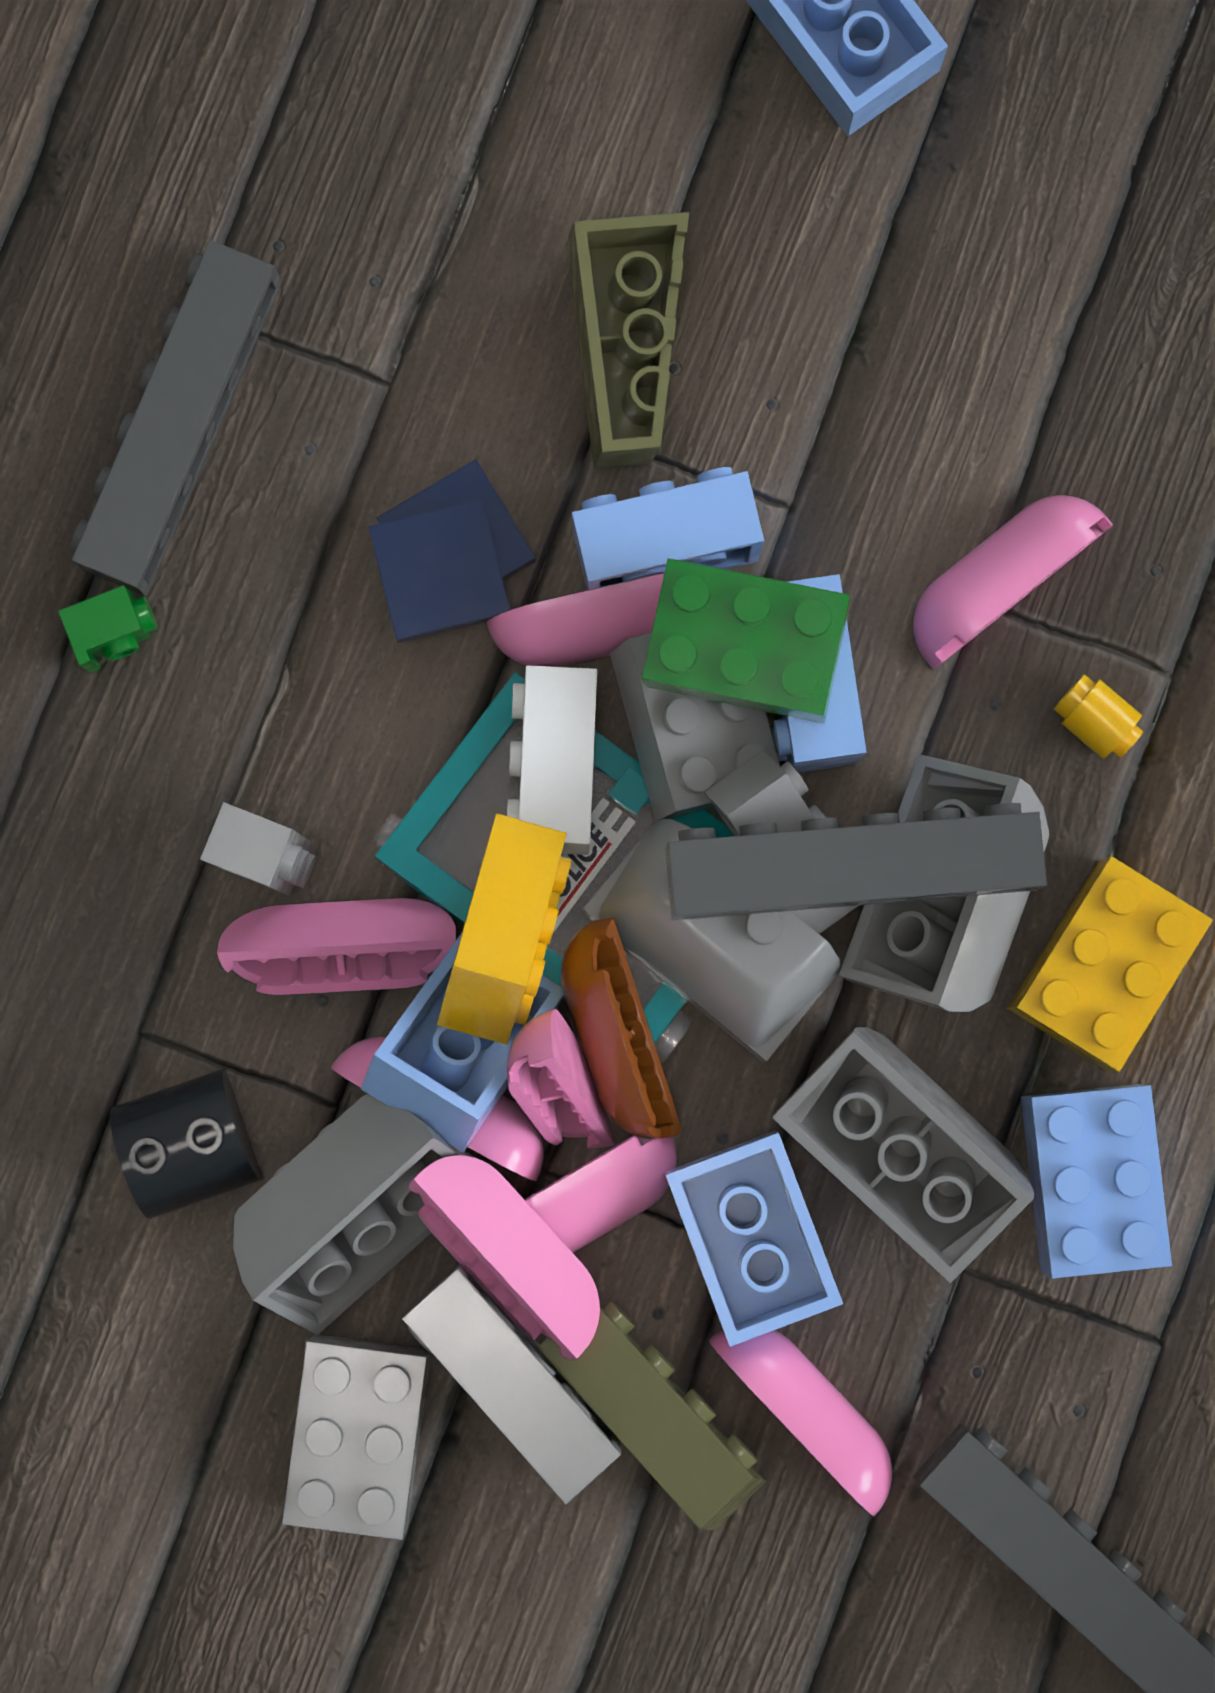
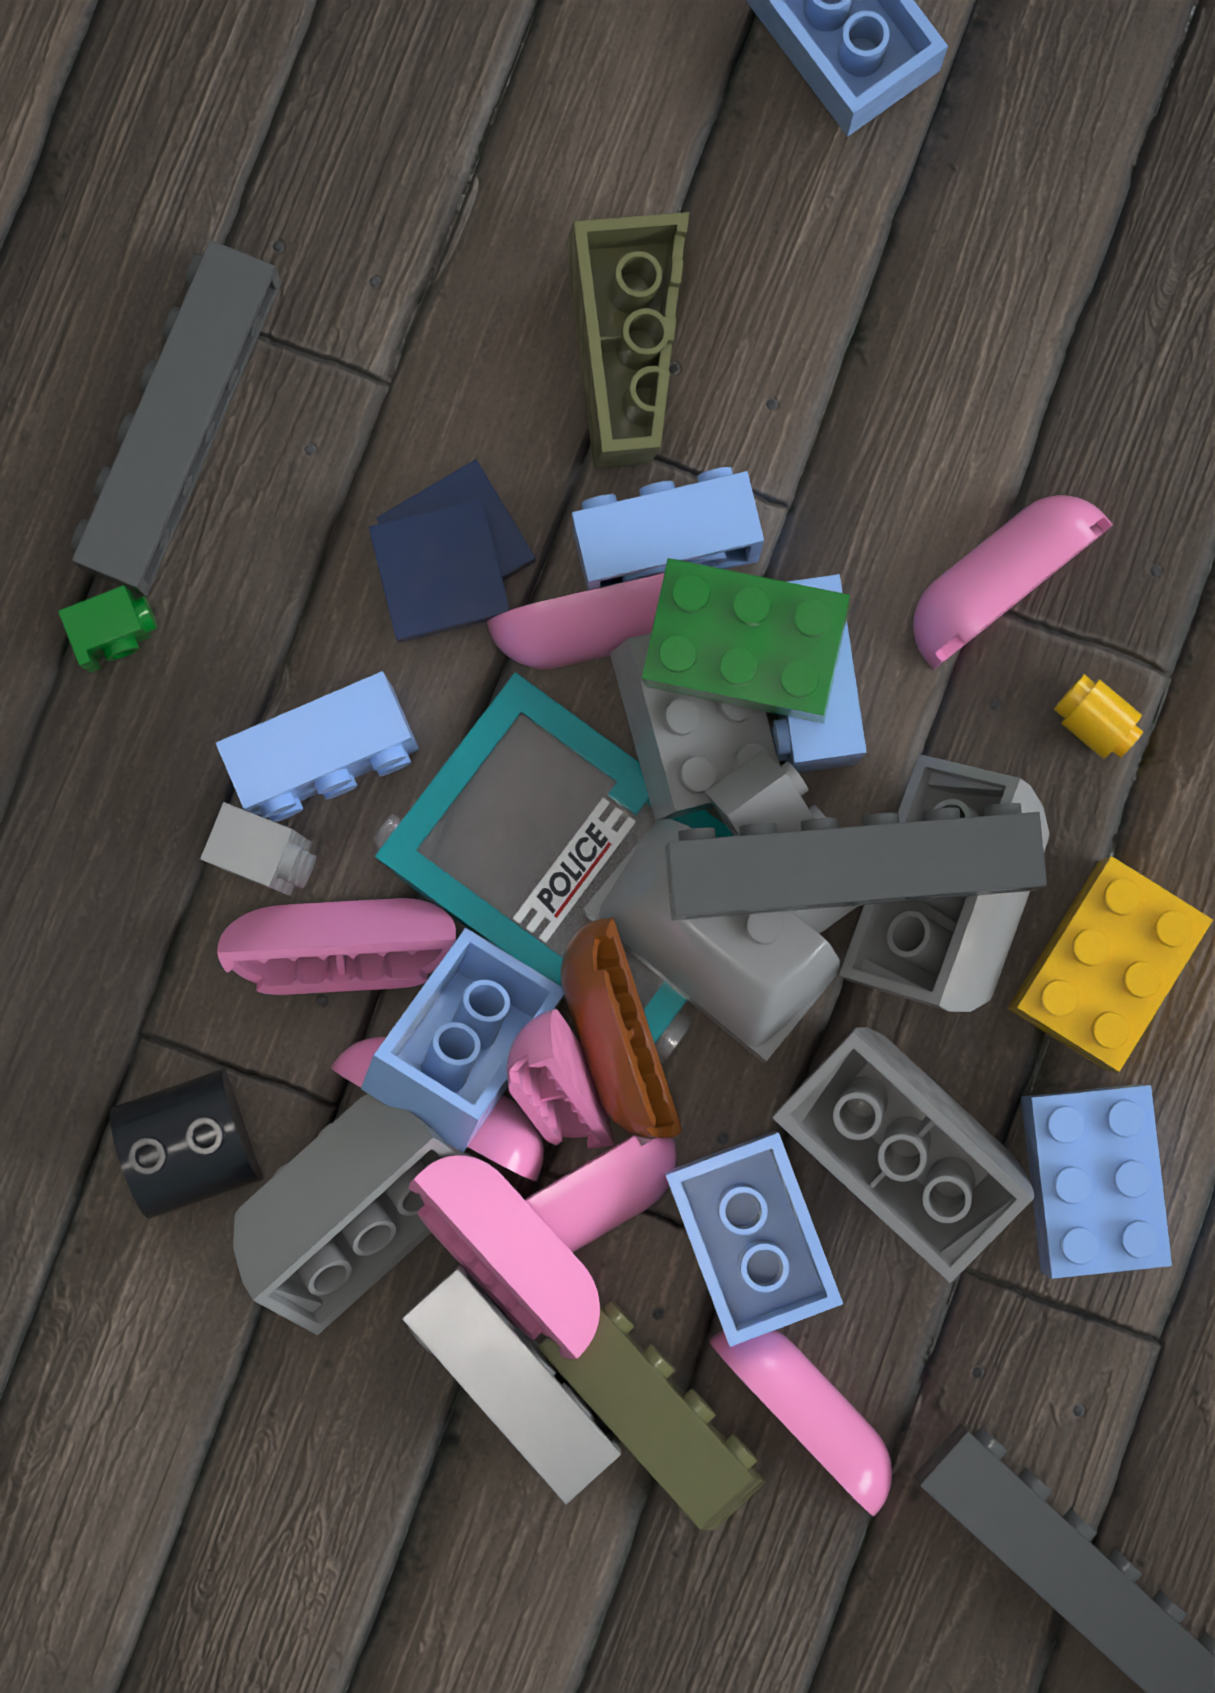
(319, 748): none -> light blue brick
(356, 1436): light grey brick -> none
(506, 930): yellow brick -> none
(555, 751): white brick -> none

